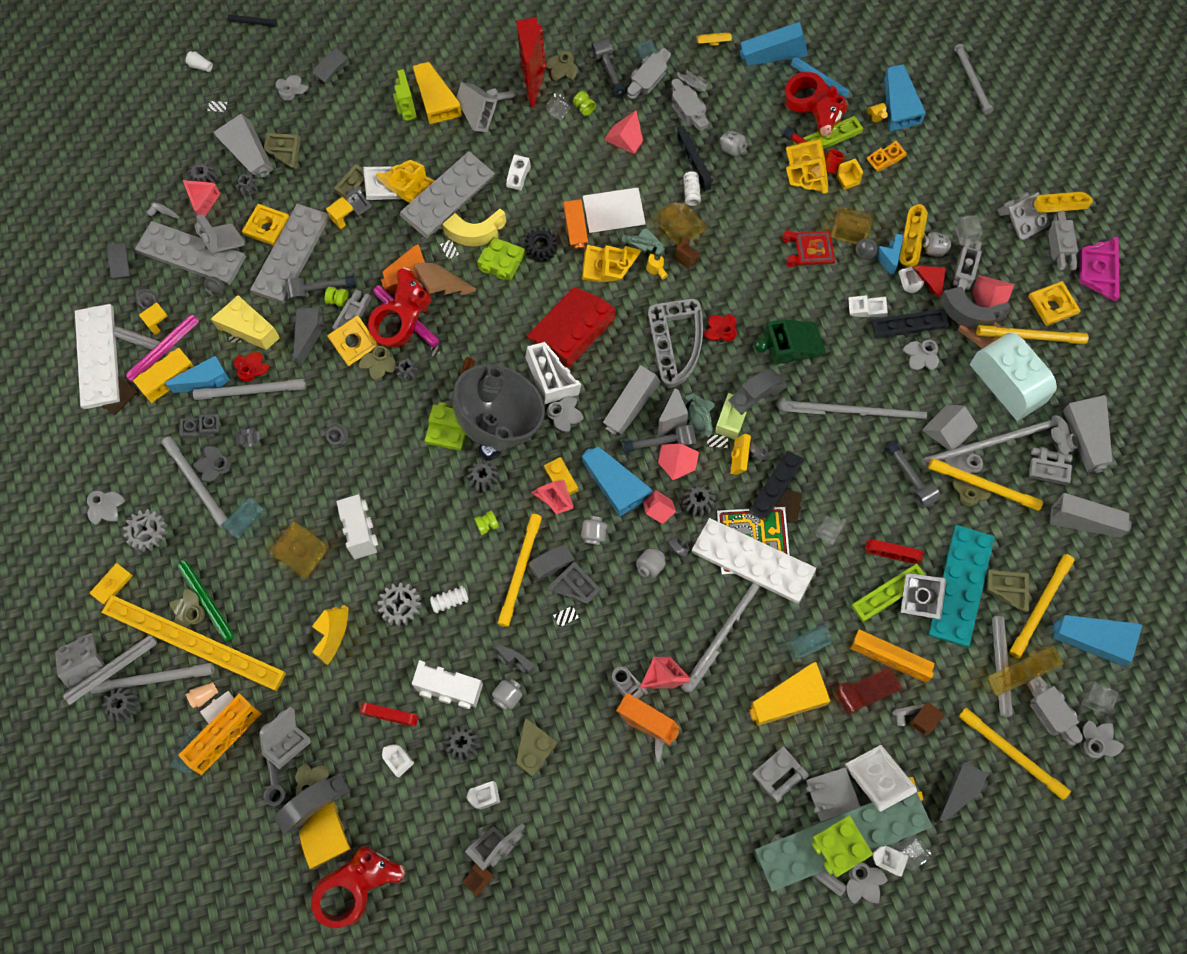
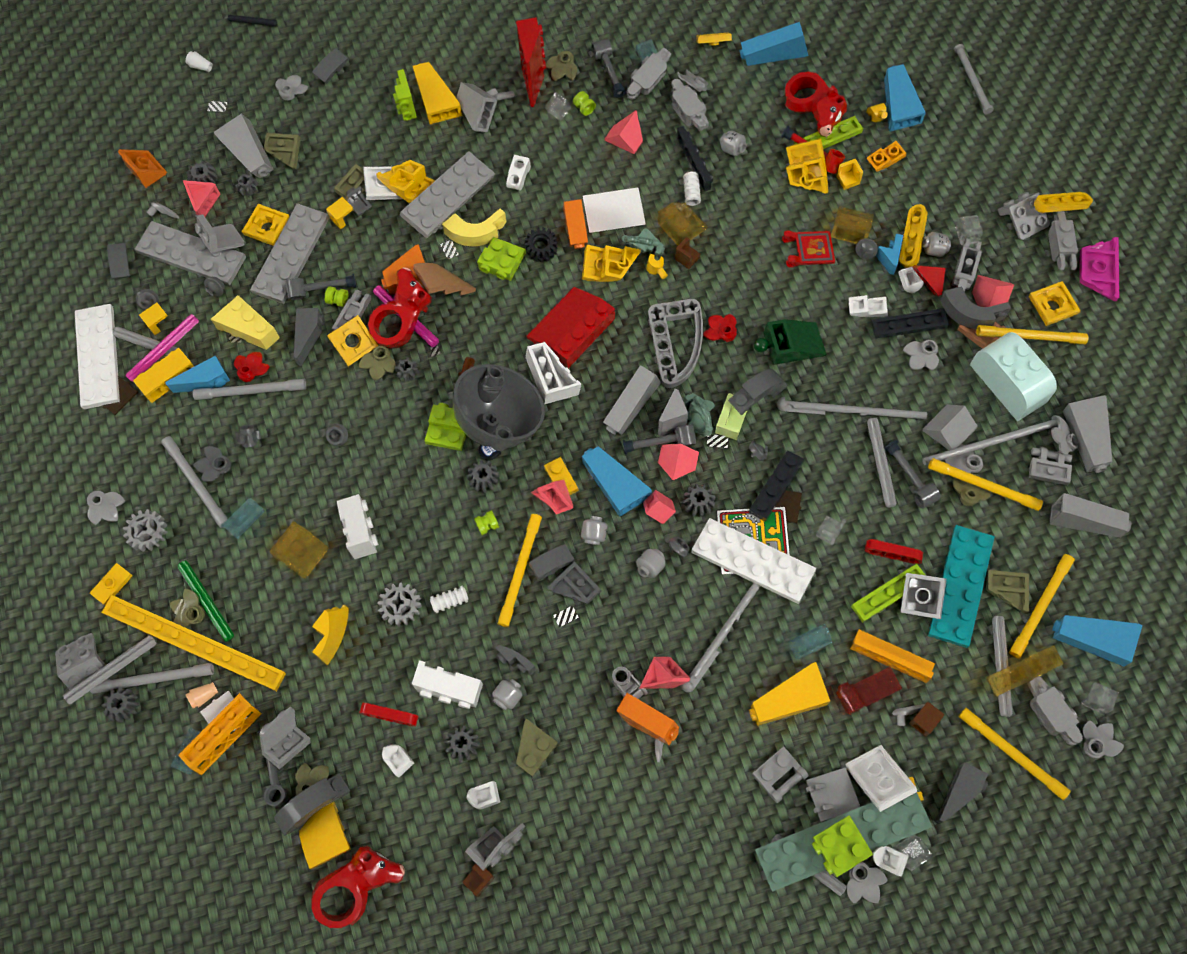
(143, 165): none -> orange slope
(199, 427): dark grey slope -> none
(567, 414): light grey plate -> none
(740, 454): yellow plate -> none
(804, 67): dark azure axle -> none
(881, 462): none -> light grey axle

